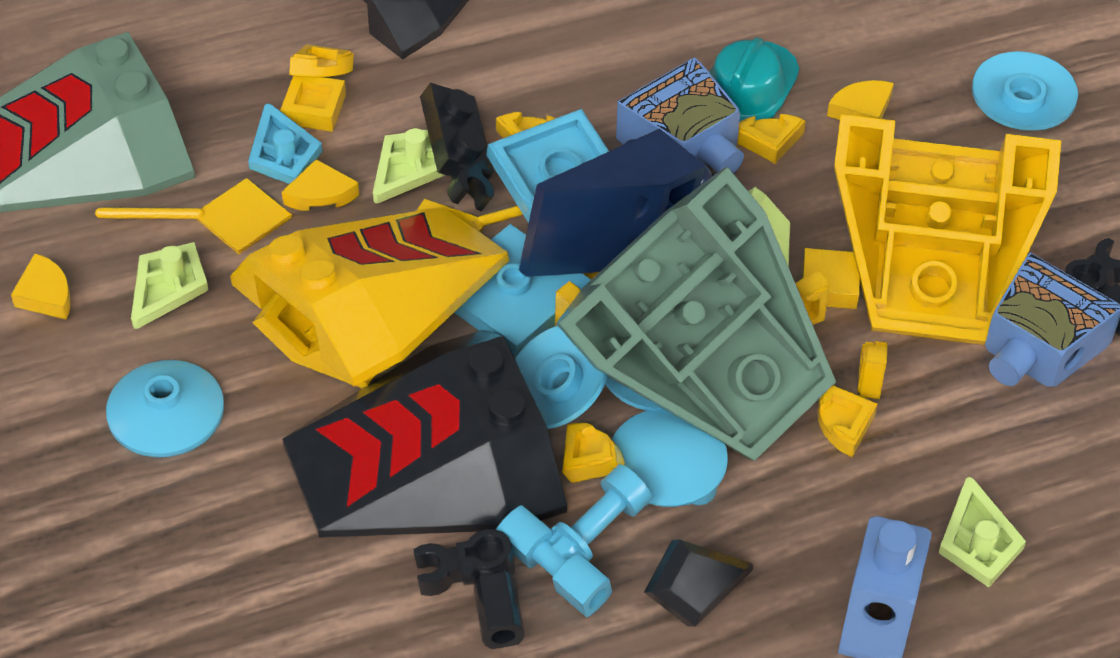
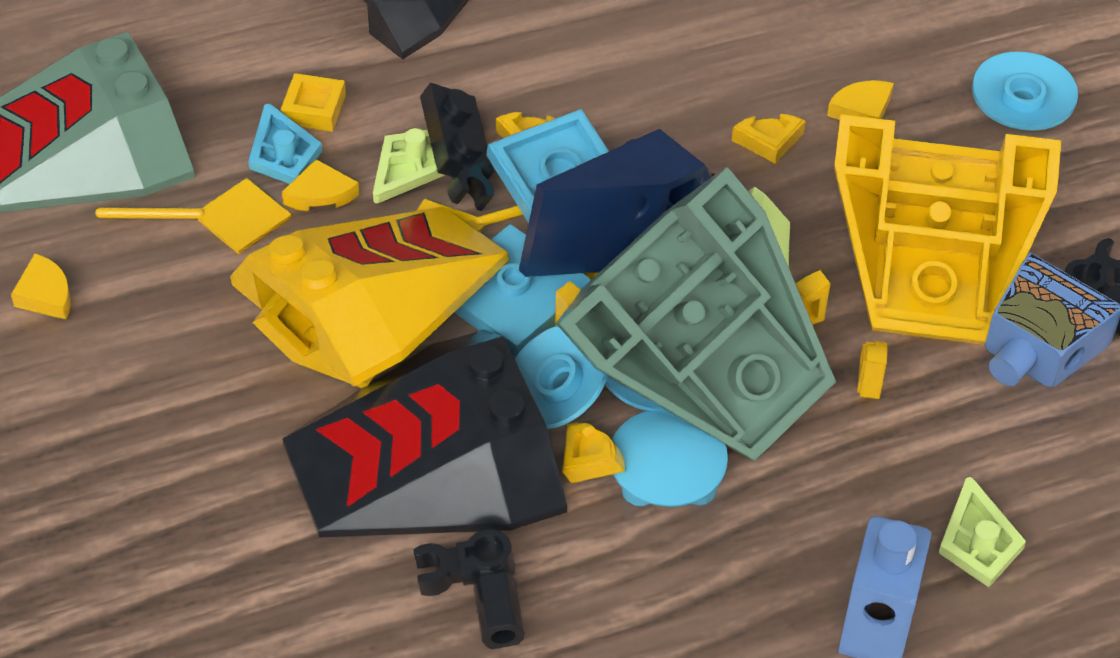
(166, 282): yellowish green piece -> none
(167, 424): medium azure dish -> none
(321, 62): yellow tile -> none
(565, 549): medium azure bar -> none
(689, 110): torso -> none
(694, 580): black piece -> none
(755, 76): teal piece -> none
(839, 270): yellow tile -> none
(845, 418): yellow tile -> none

